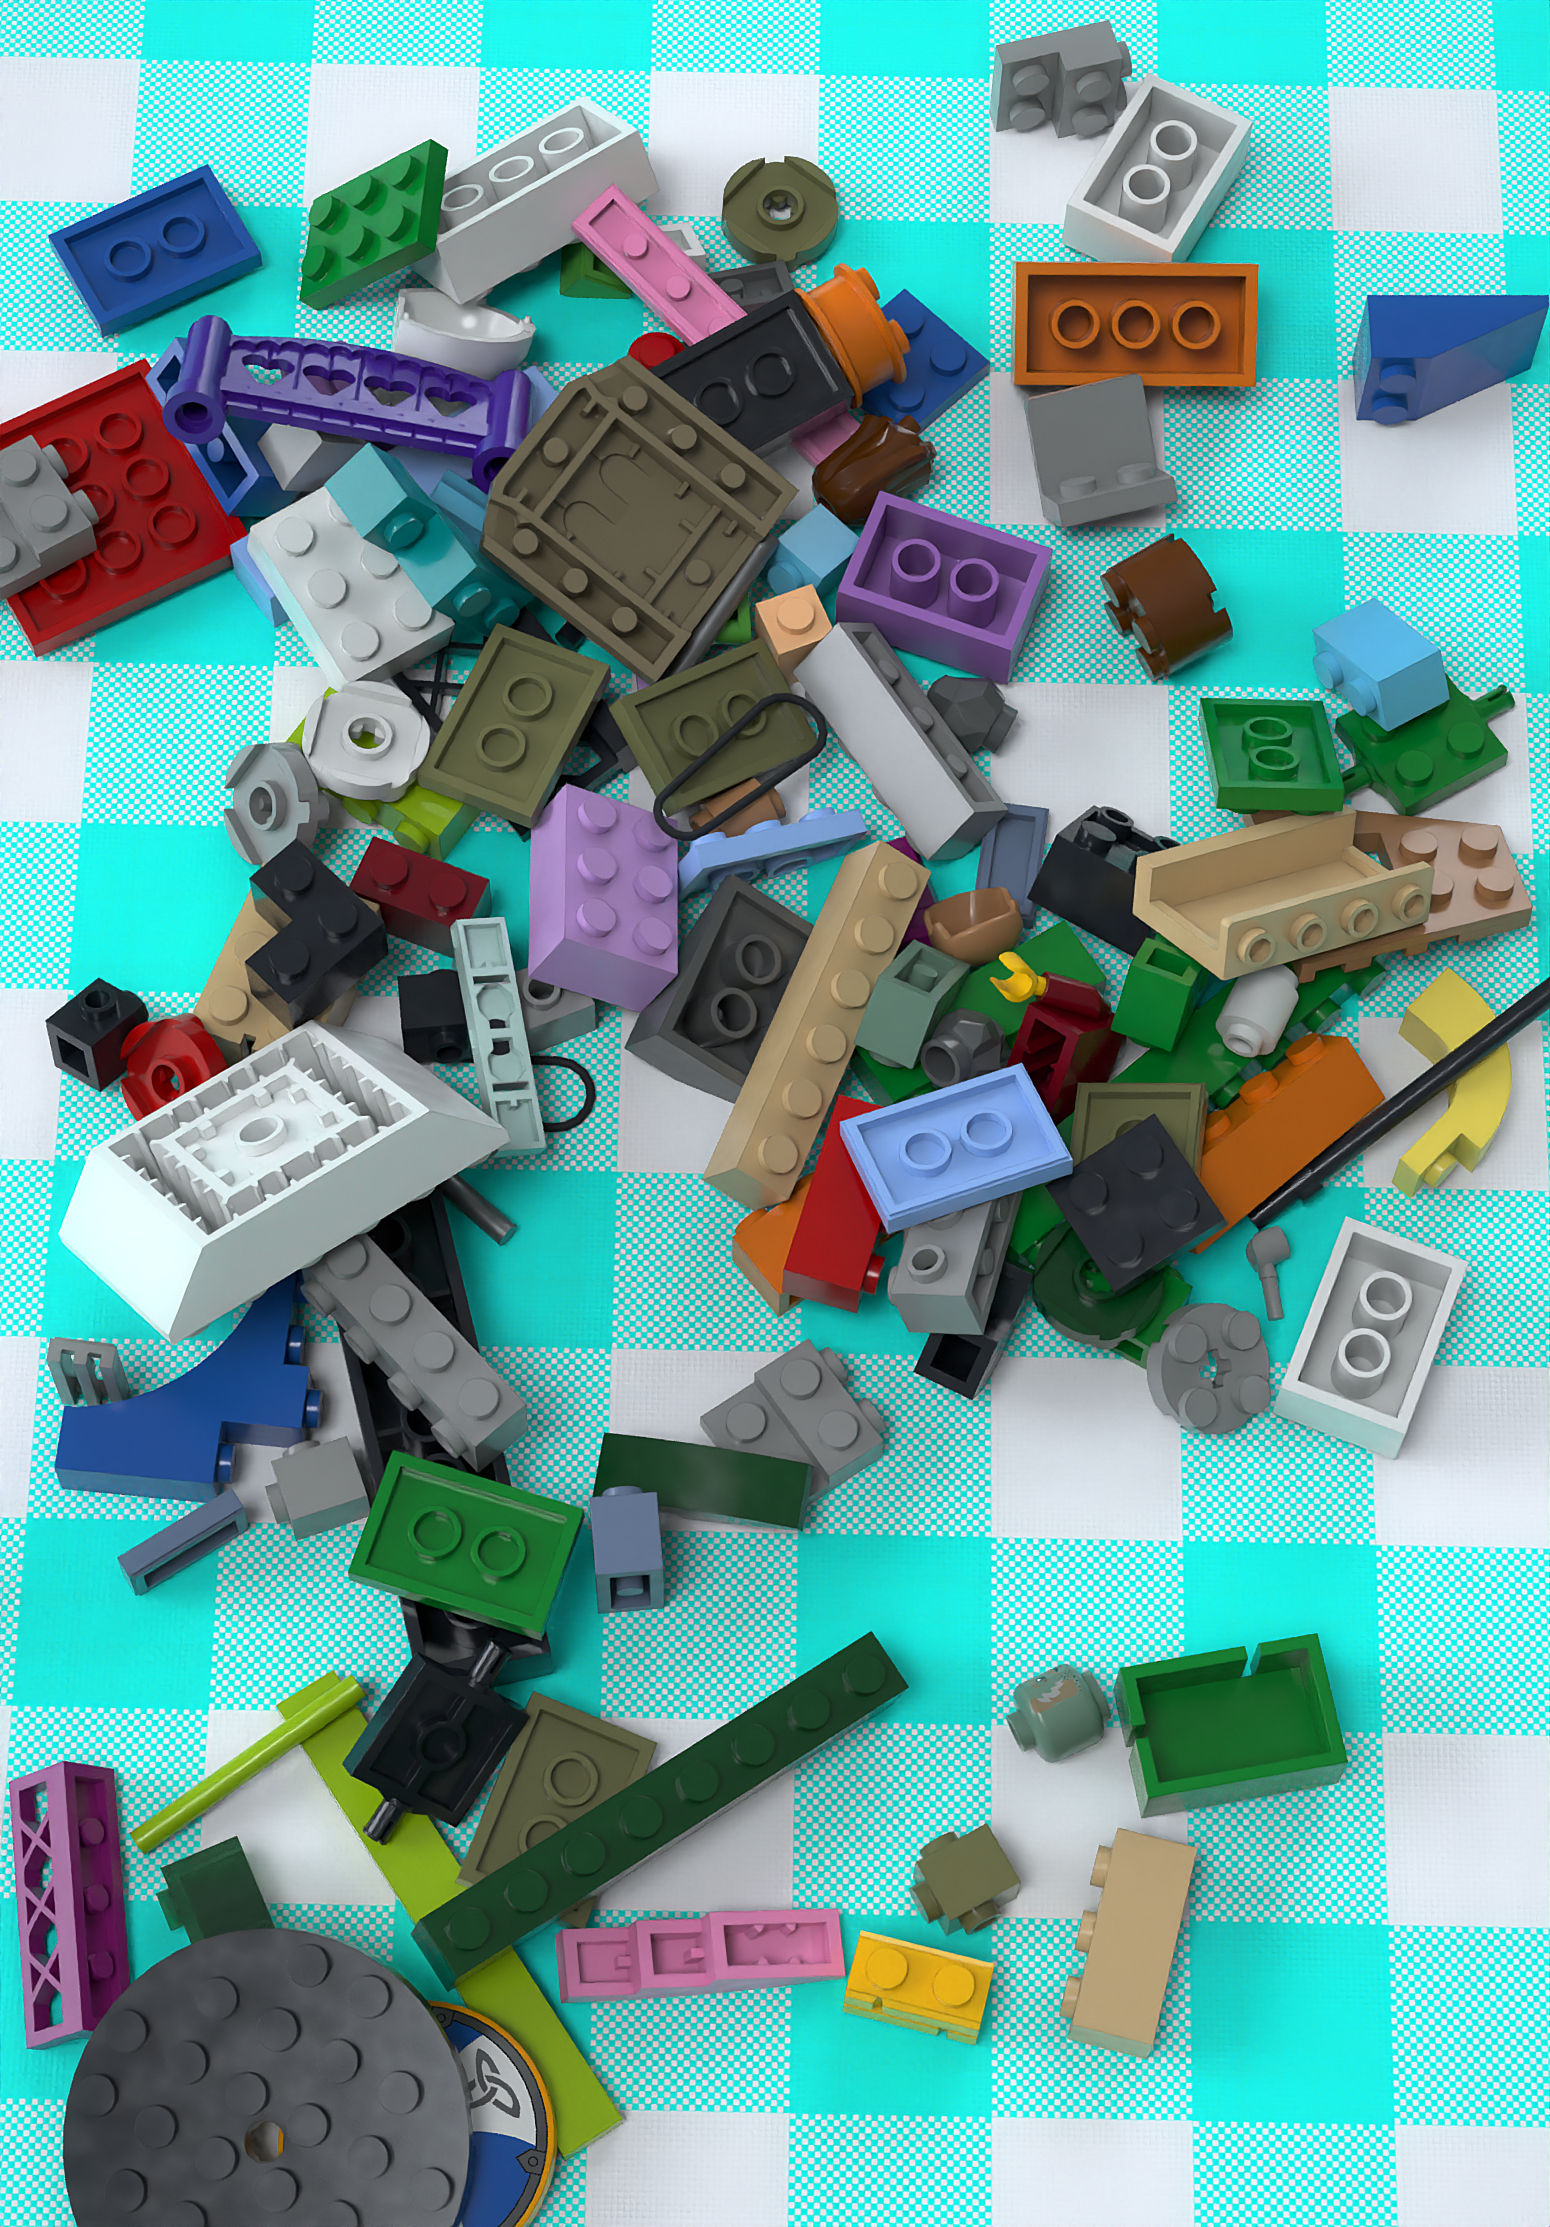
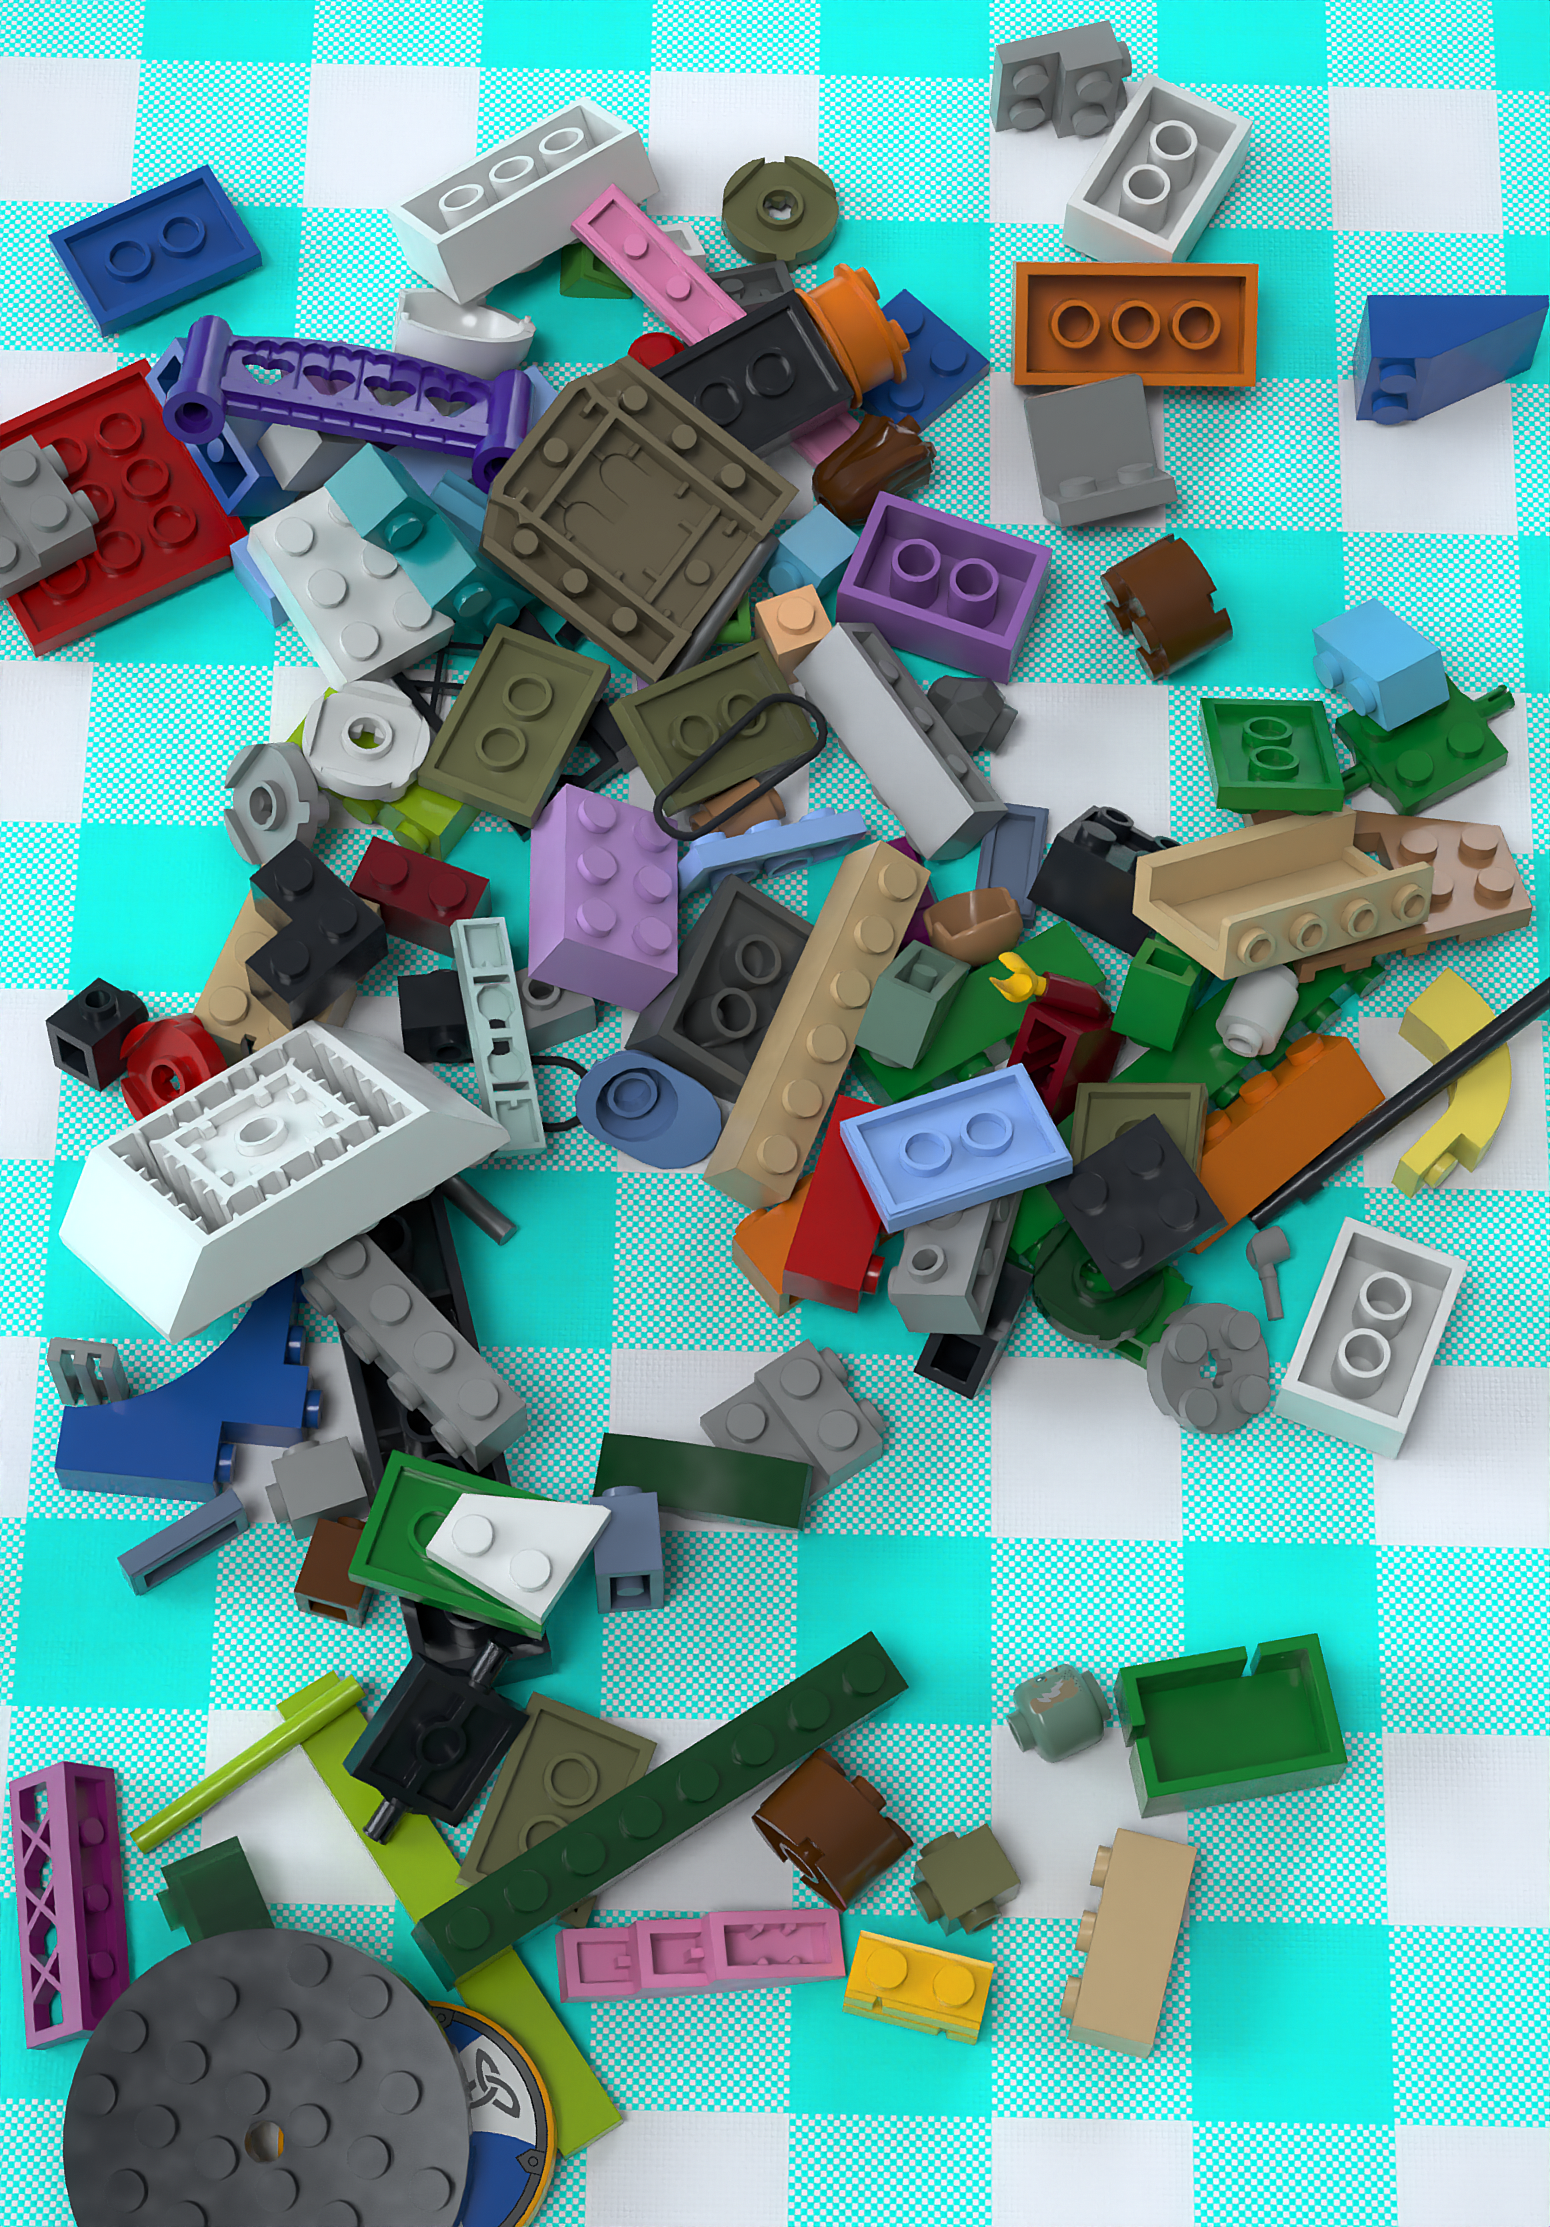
(324, 1581): none -> reddish brown brick
(373, 225): green plate -> none
(518, 1547): none -> white wing
(648, 1110): none -> medium blue piece
(831, 1830): none -> reddish brown brick
(962, 1048): dark grey rock -> none

